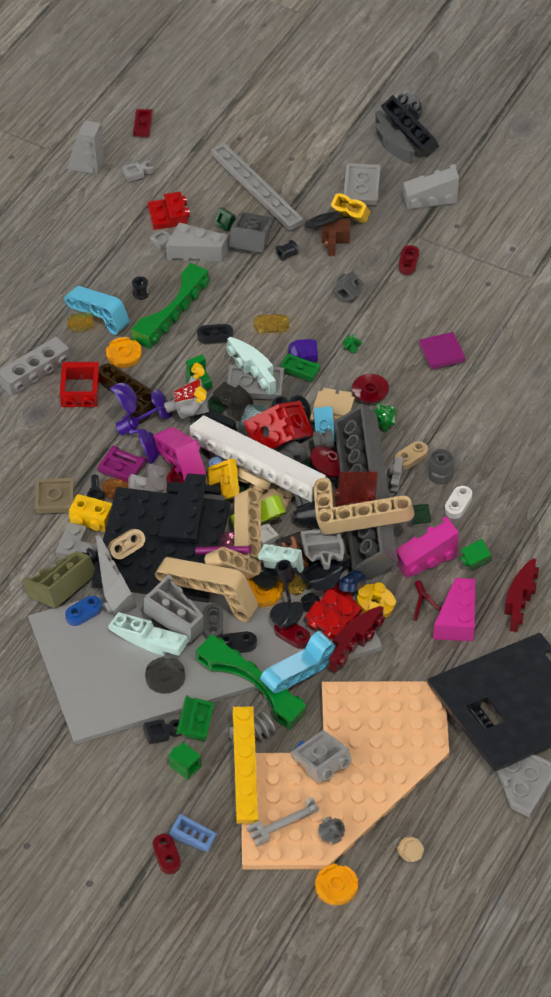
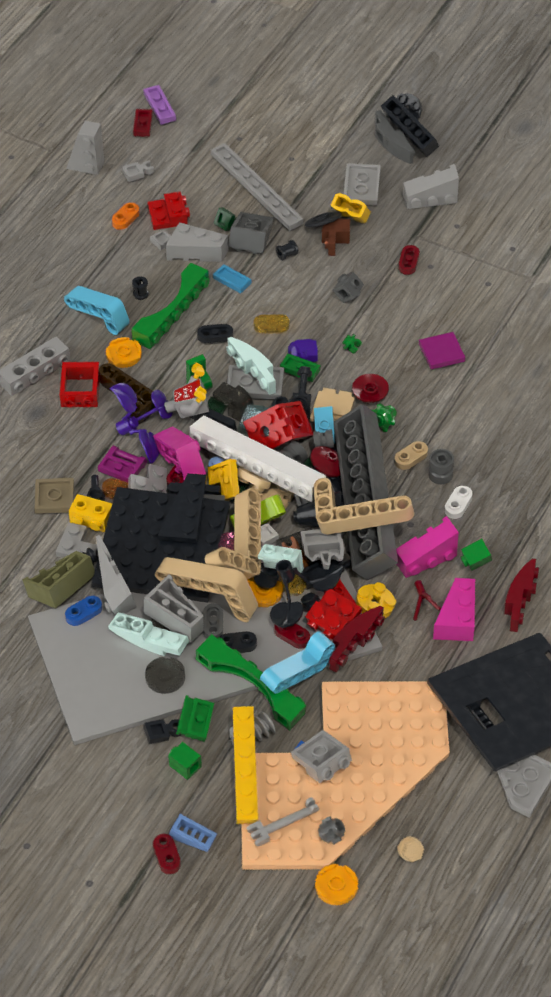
(80, 321): clear yellow brick -> none
(125, 216): none -> orange plate
(125, 544): tan plate -> none
(159, 104): none -> medium lavender plate
(232, 278): none -> dark azure tile
(240, 549): magenta bar -> none
(304, 372): none -> black hinge
(353, 581): dark blue plate -> none
(356, 487): clear red hinge -> none
(396, 471): light grey plate -> none
(421, 514): clear green tile -> none

